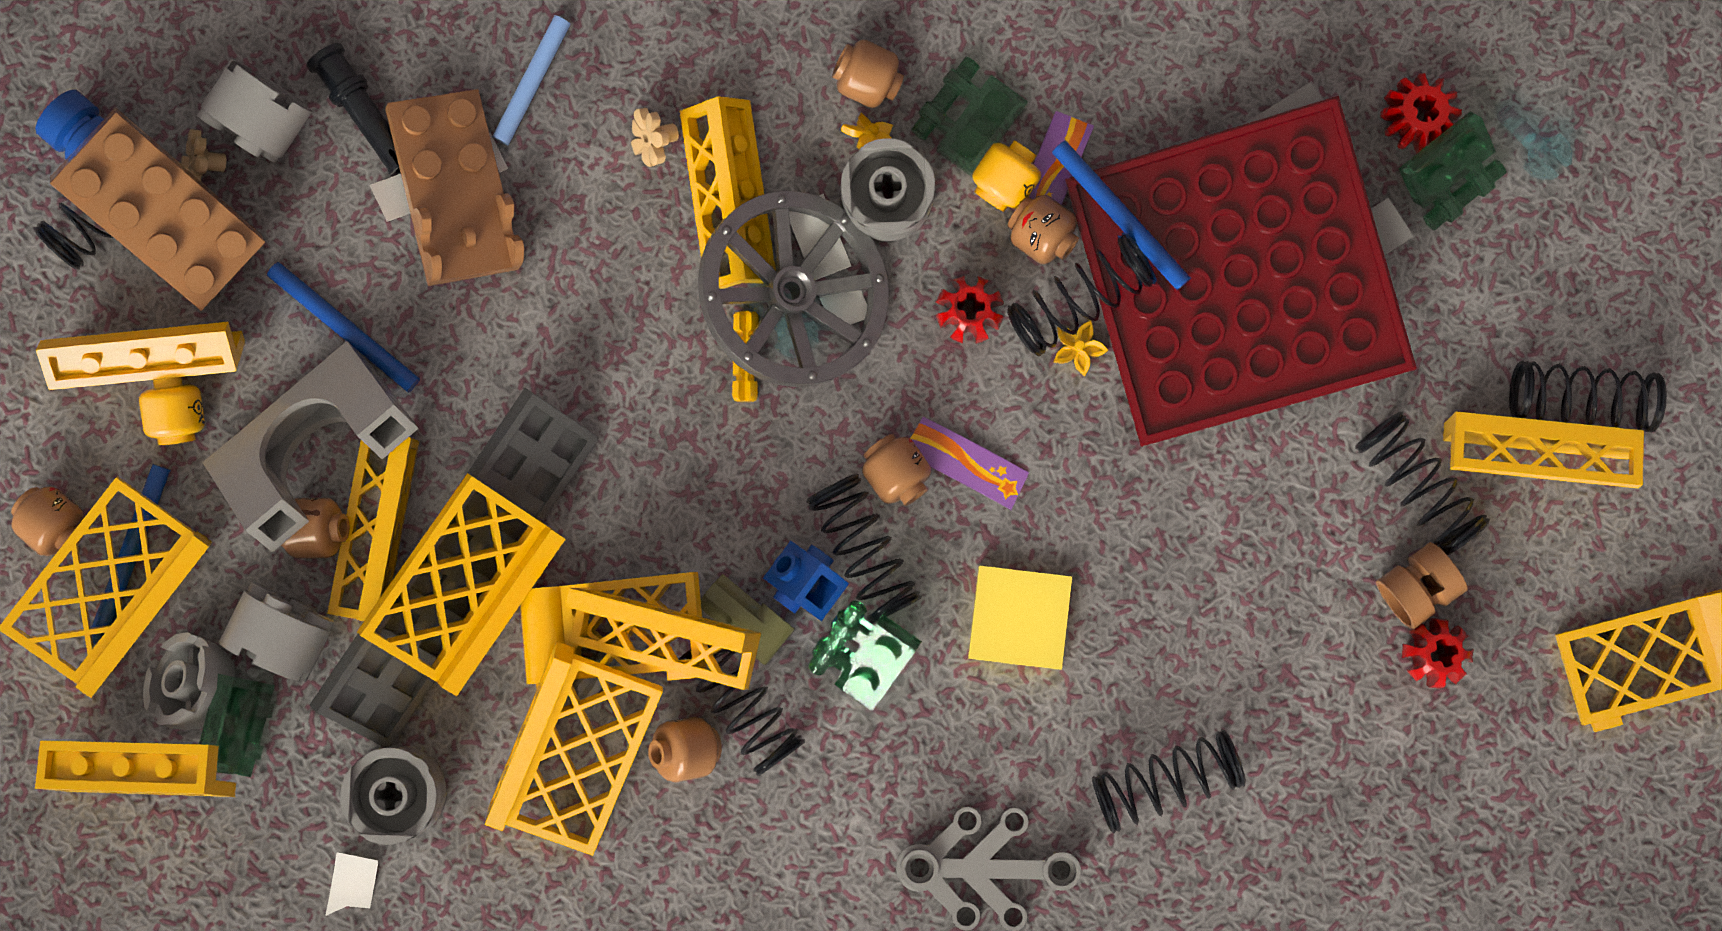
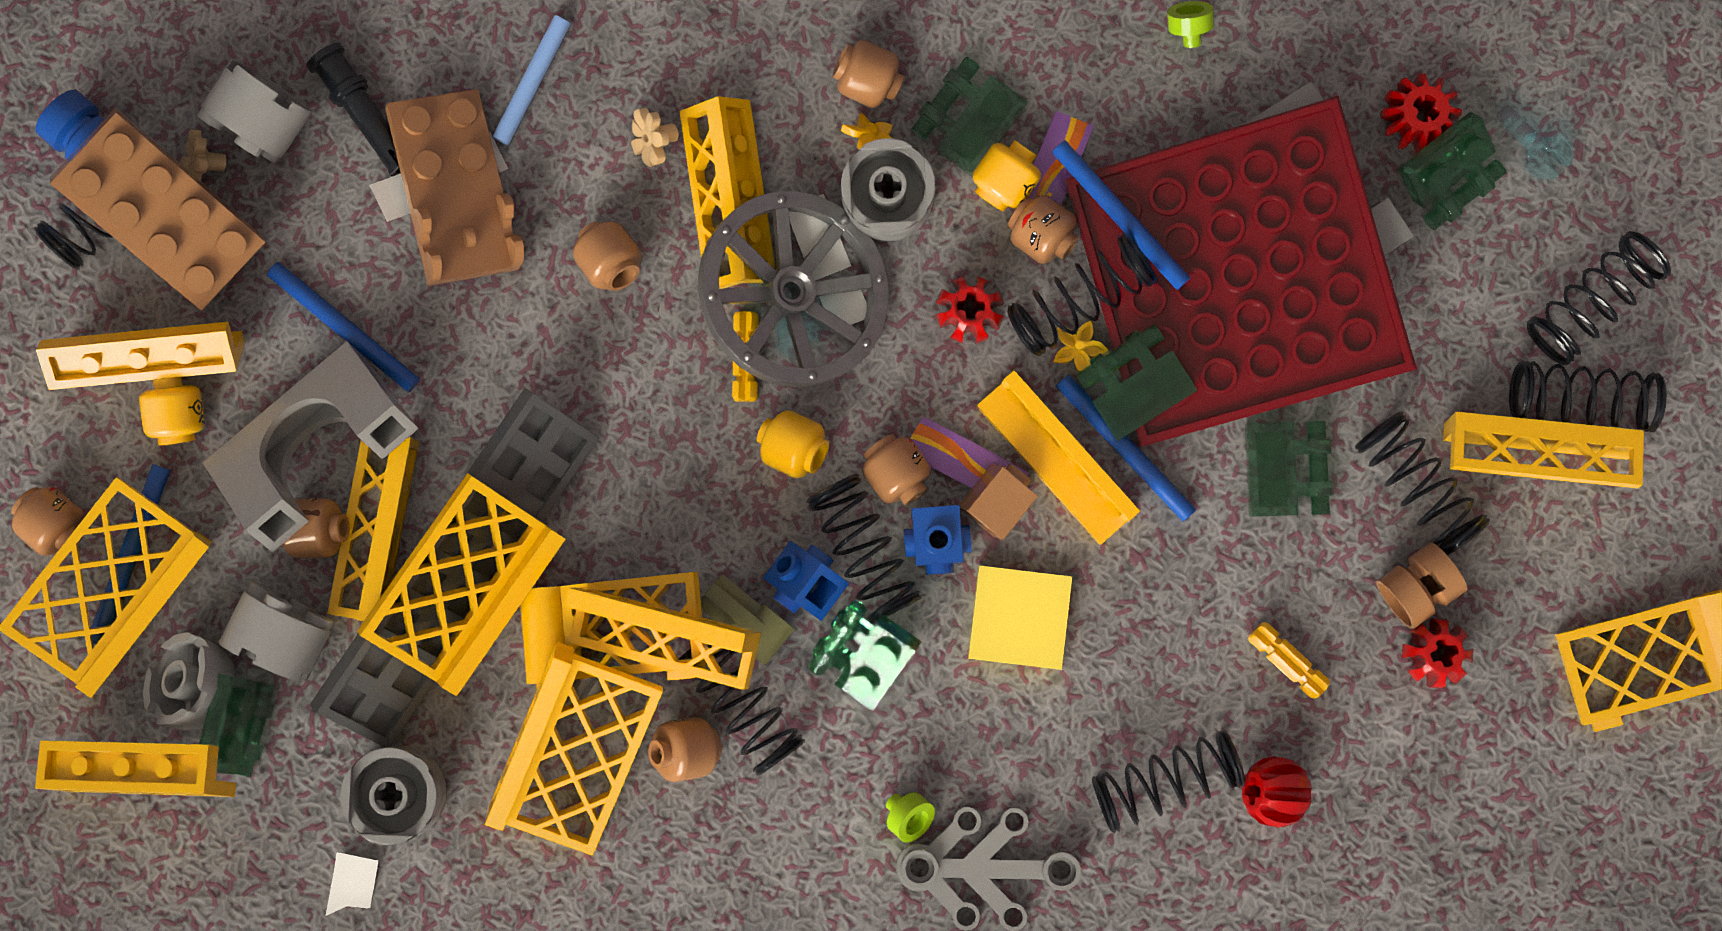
(607, 255): none -> medium nougat head
(792, 444): none -> yellow head
(909, 816): none -> lime tile
(937, 520): none -> blue brick
(999, 499): none -> medium nougat brick
(1057, 458): none -> yellow fence
(1127, 450): none -> blue bar
(1145, 393): none -> clear green plate
(1190, 21): none -> lime tile
(1272, 469): none -> clear green plate
(1276, 791): none -> red piece
(1289, 660): none -> yellow axle
(1560, 335): none -> black piece

